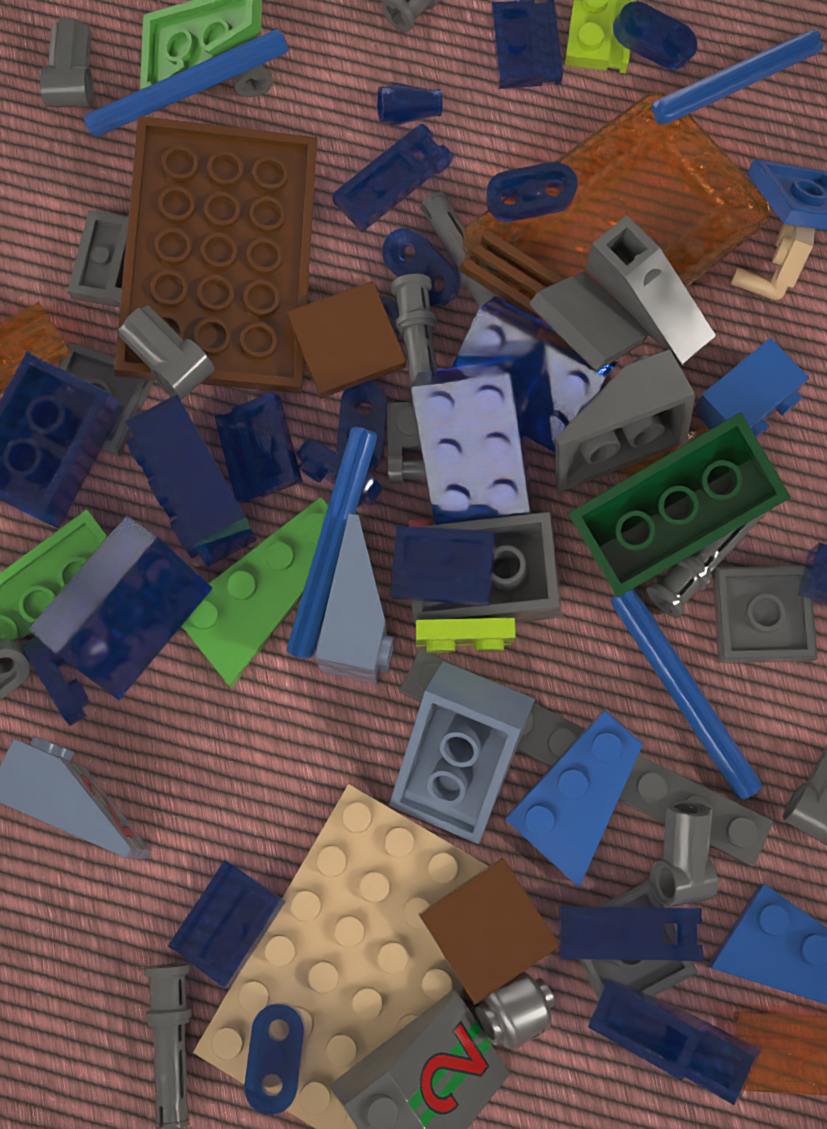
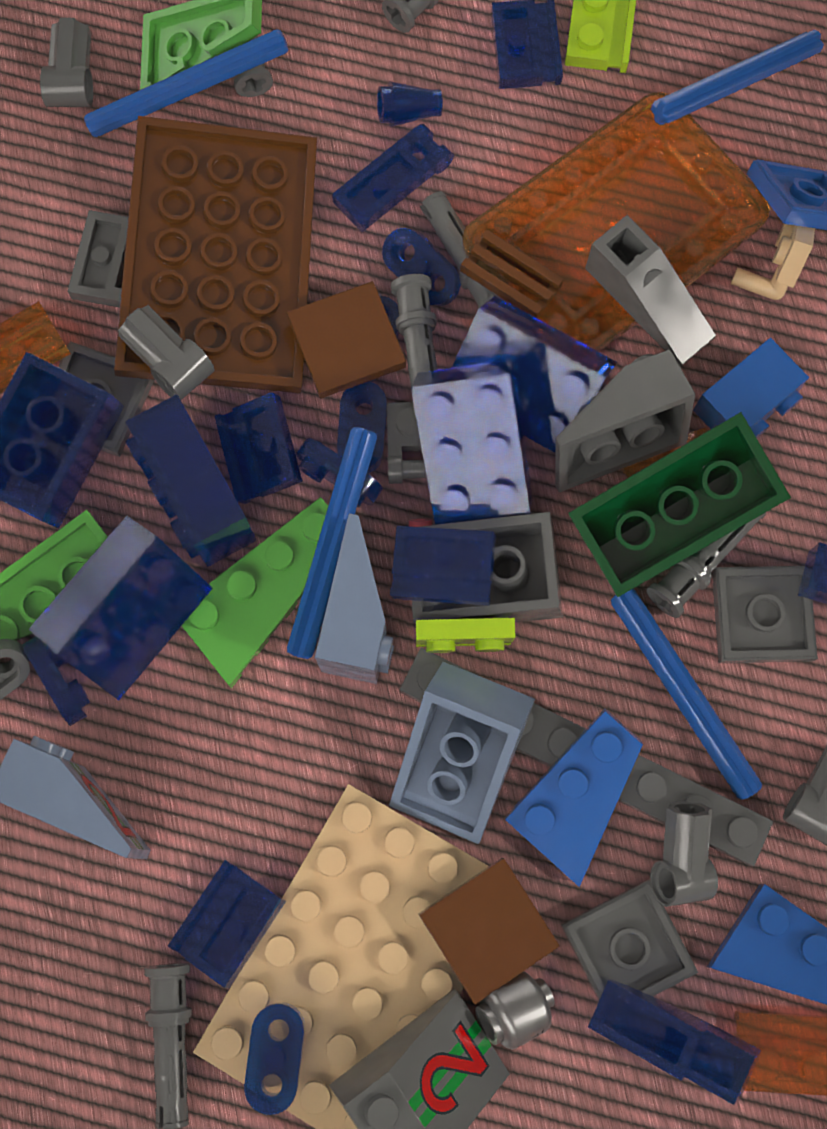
(528, 189): clear blue plate -> none
(589, 319): dark grey tile -> none
(628, 933): clear blue plate -> none
(657, 38): clear blue plate -> none

